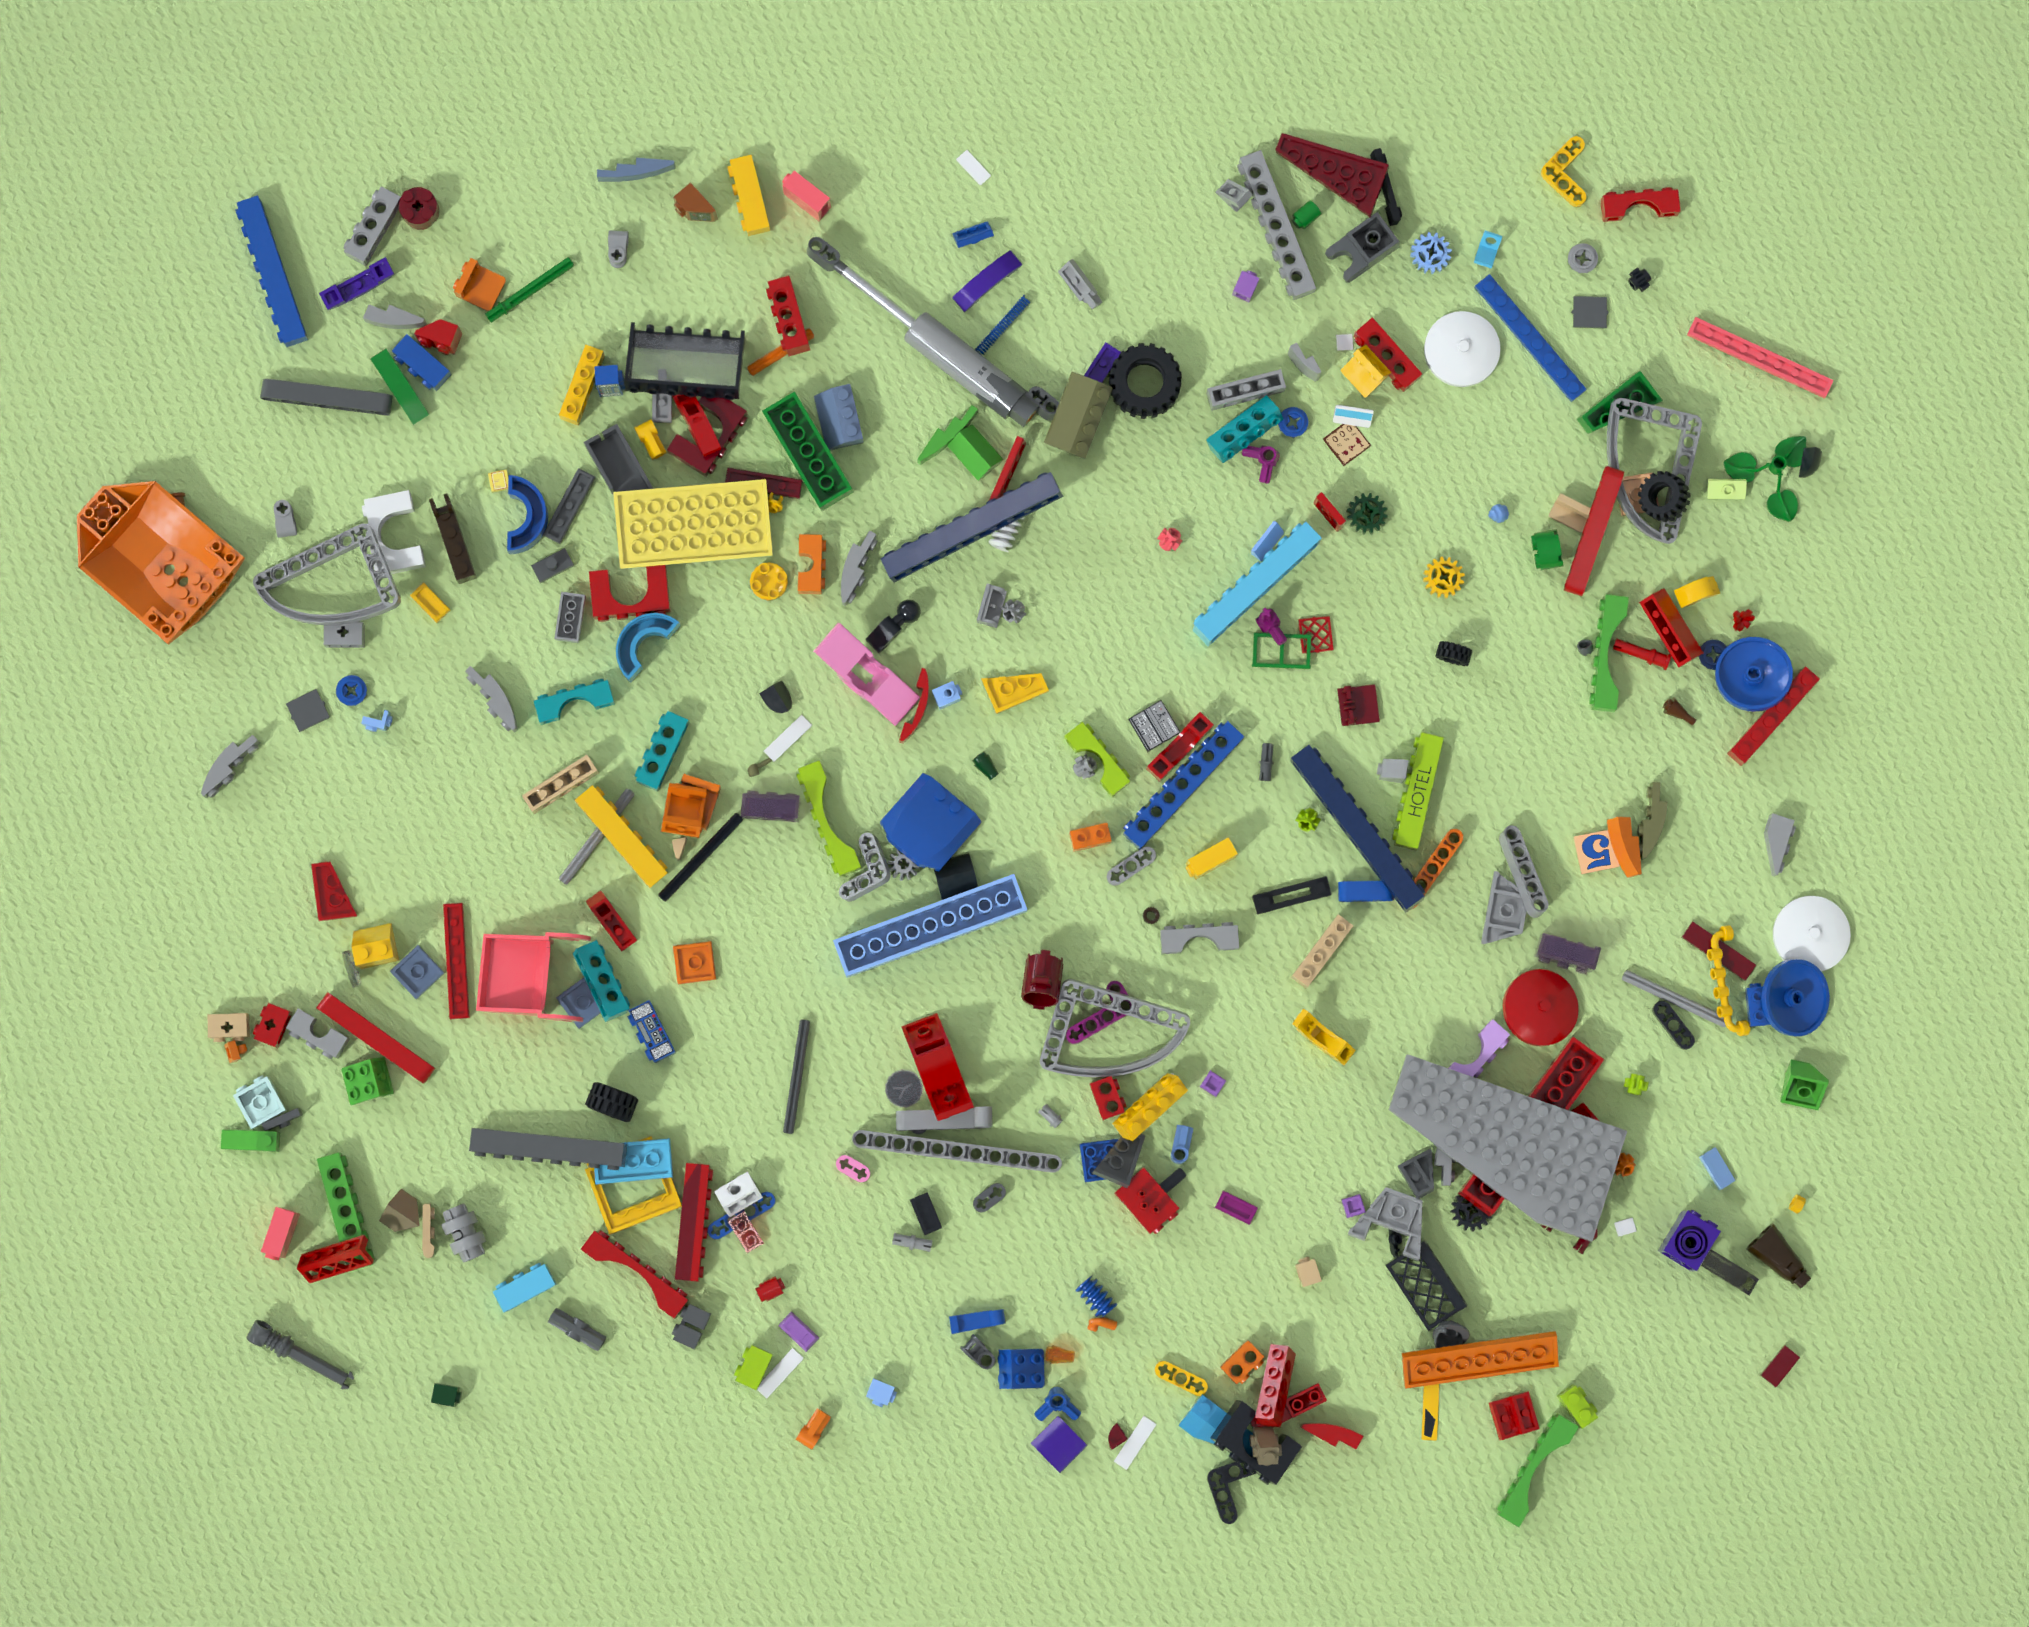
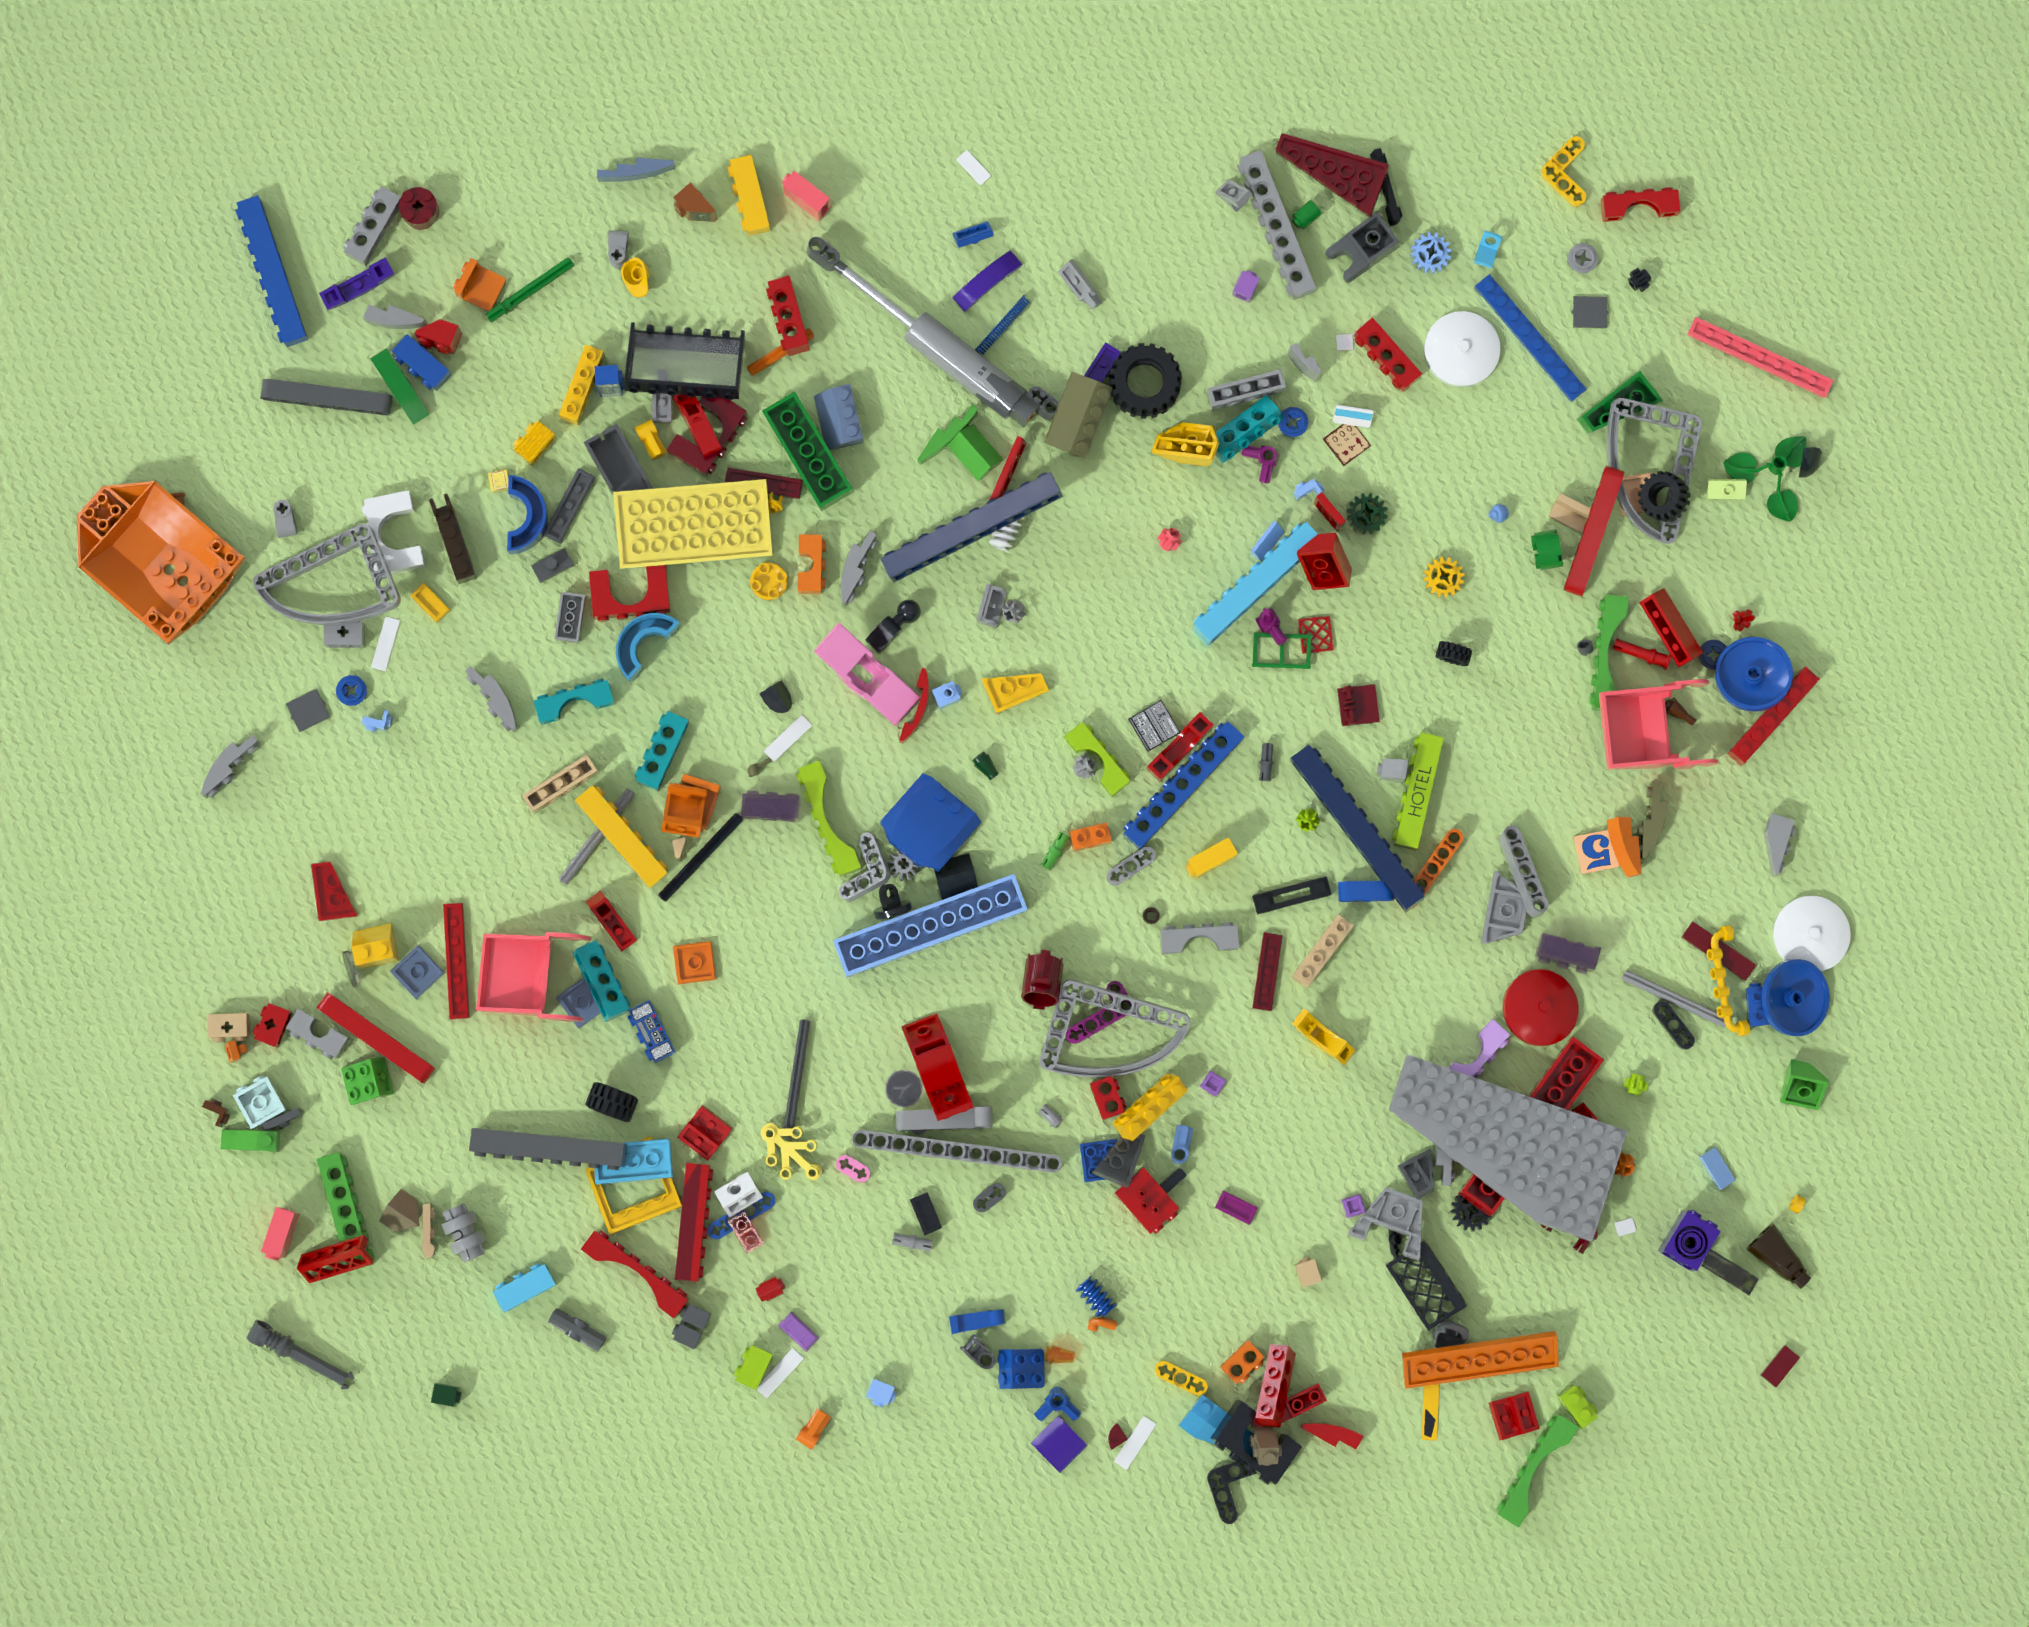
(215, 1106): none -> reddish brown bracket
(385, 643): none -> white sticker
(534, 442): none -> yellow brick
(635, 276): none -> yellow piece
(705, 1132): none -> red slope
(788, 1150): none -> light yellow plant
(892, 904): none -> black tile
(1055, 851): none -> bright green pin
(1187, 444): none -> yellow wedge
(1267, 971): none -> dark red tile
(1304, 488): none -> light blue bracket
(1325, 562): none -> red slope
(1365, 371): yellow bracket -> none
(1638, 728): none -> coral piece
(1697, 591): yellow brick -> none

